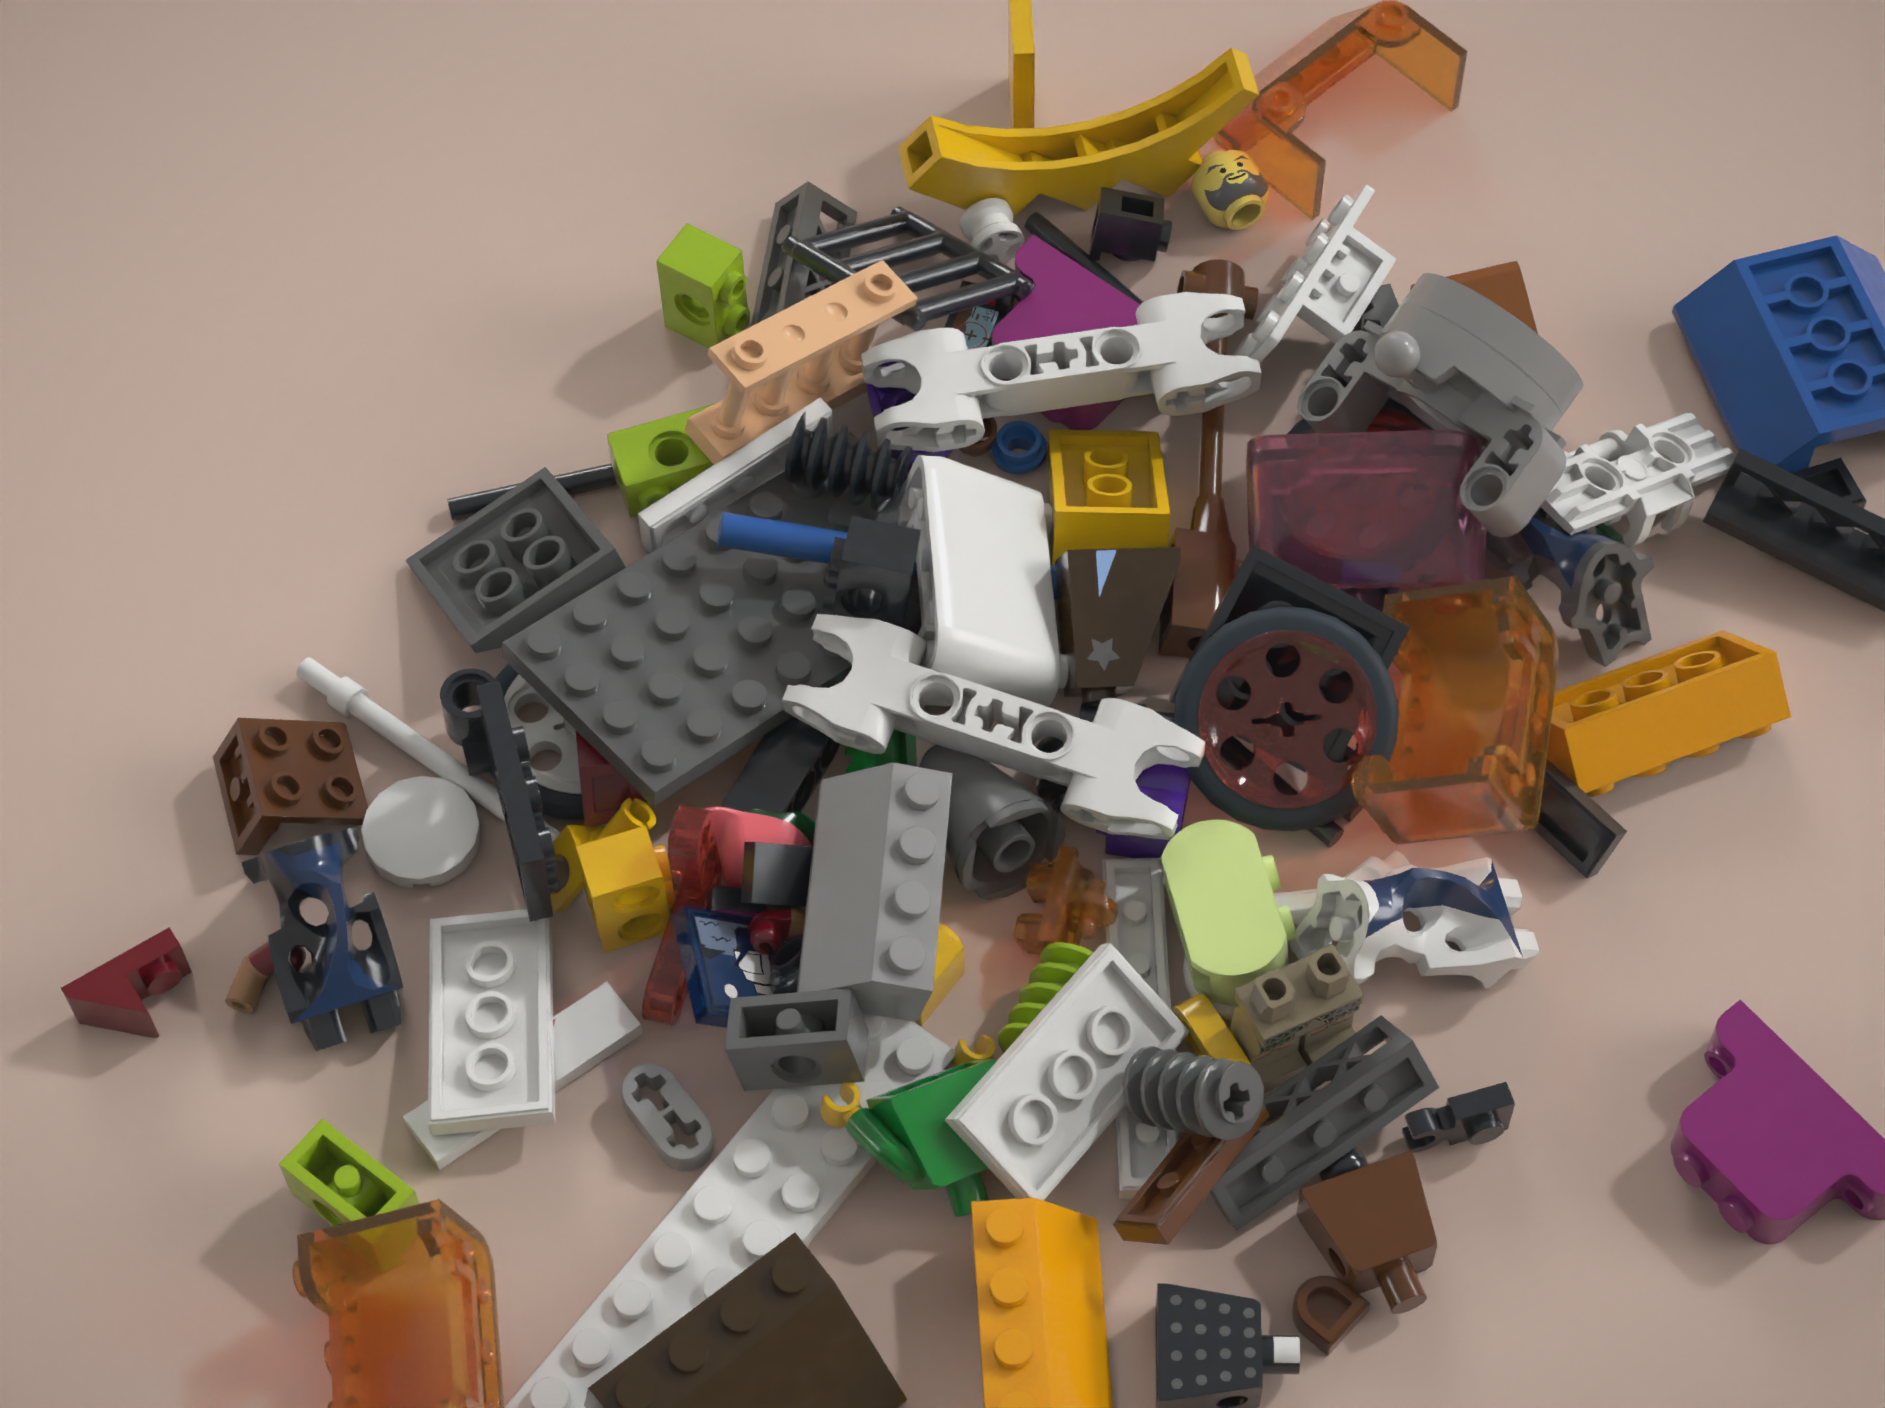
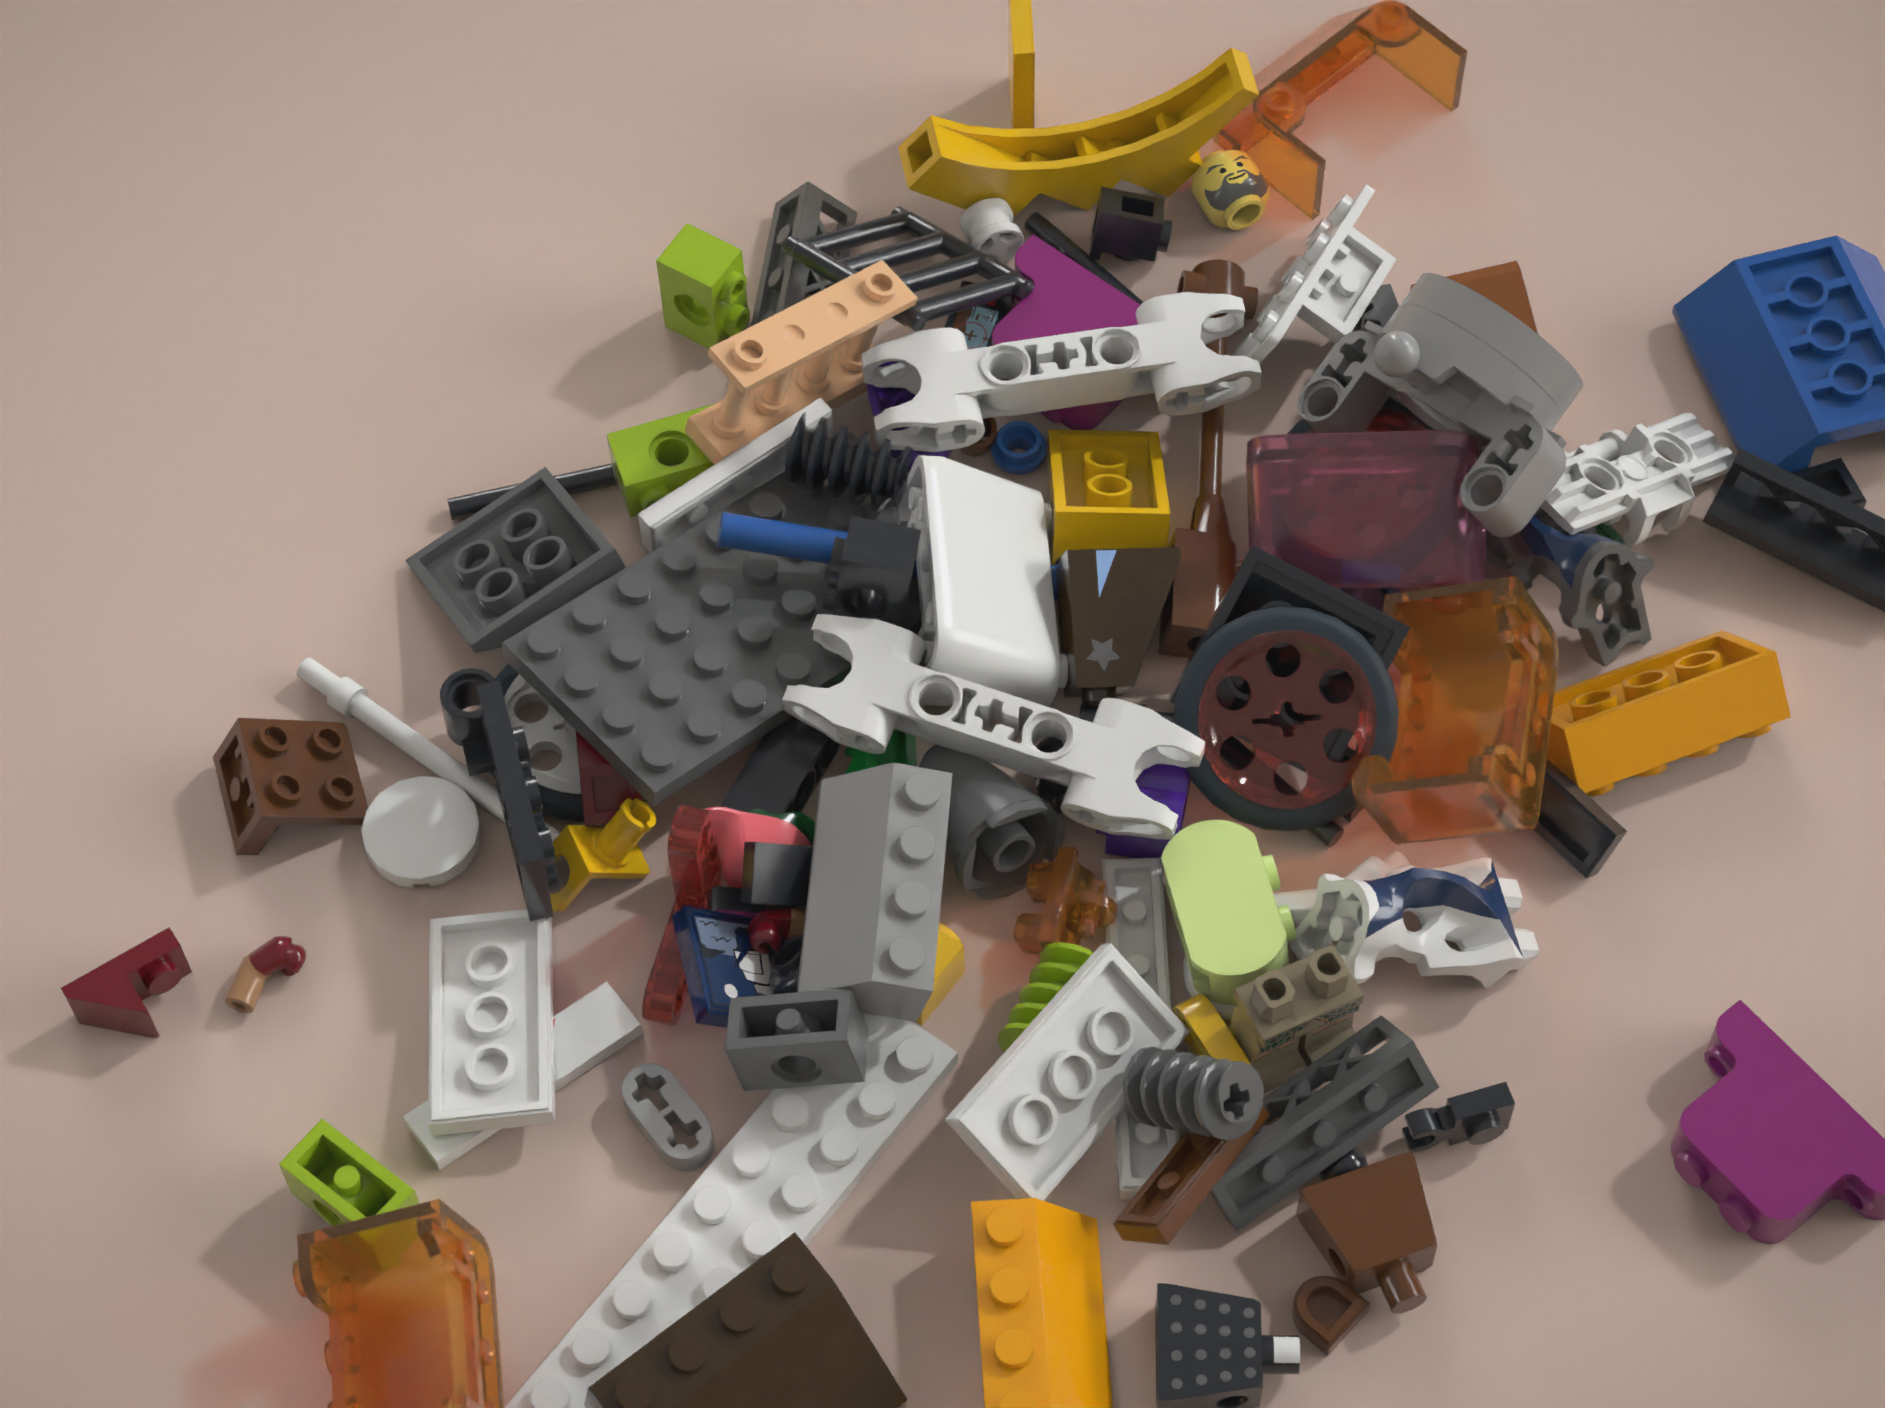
(338, 970): black hips -> none
(626, 887): yellow brick -> none
(909, 1129): green torso -> none

